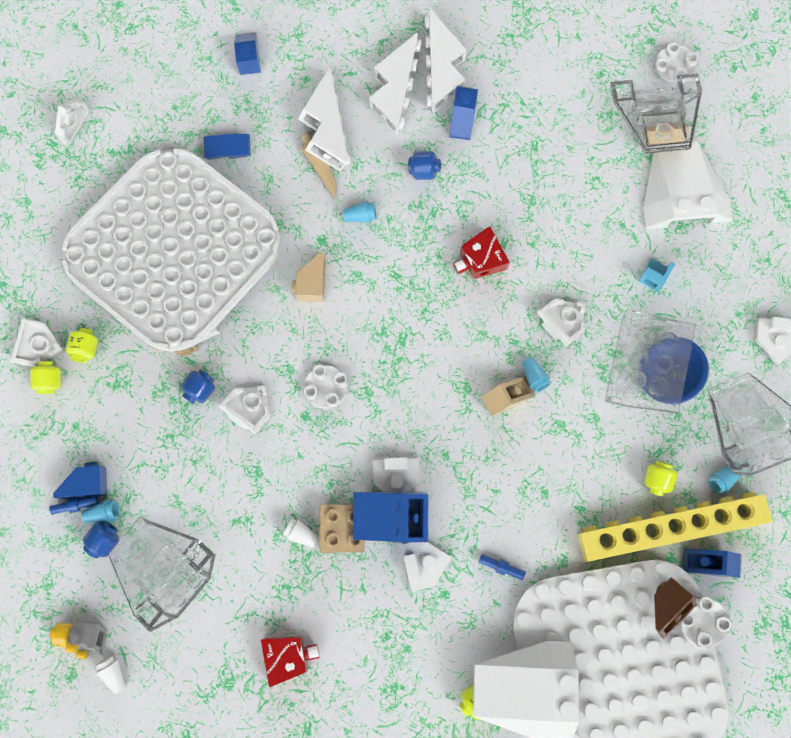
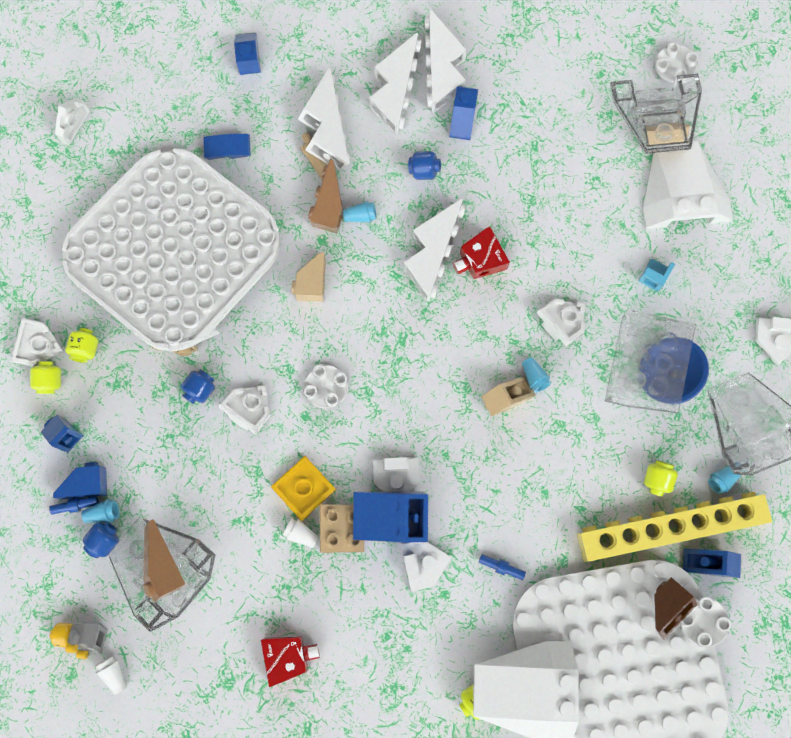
(61, 433): none -> blue slope
(159, 568): none -> medium nougat slope
(303, 488): none -> yellow tile
(328, 207): none -> medium nougat slope
(434, 241): none -> white slope

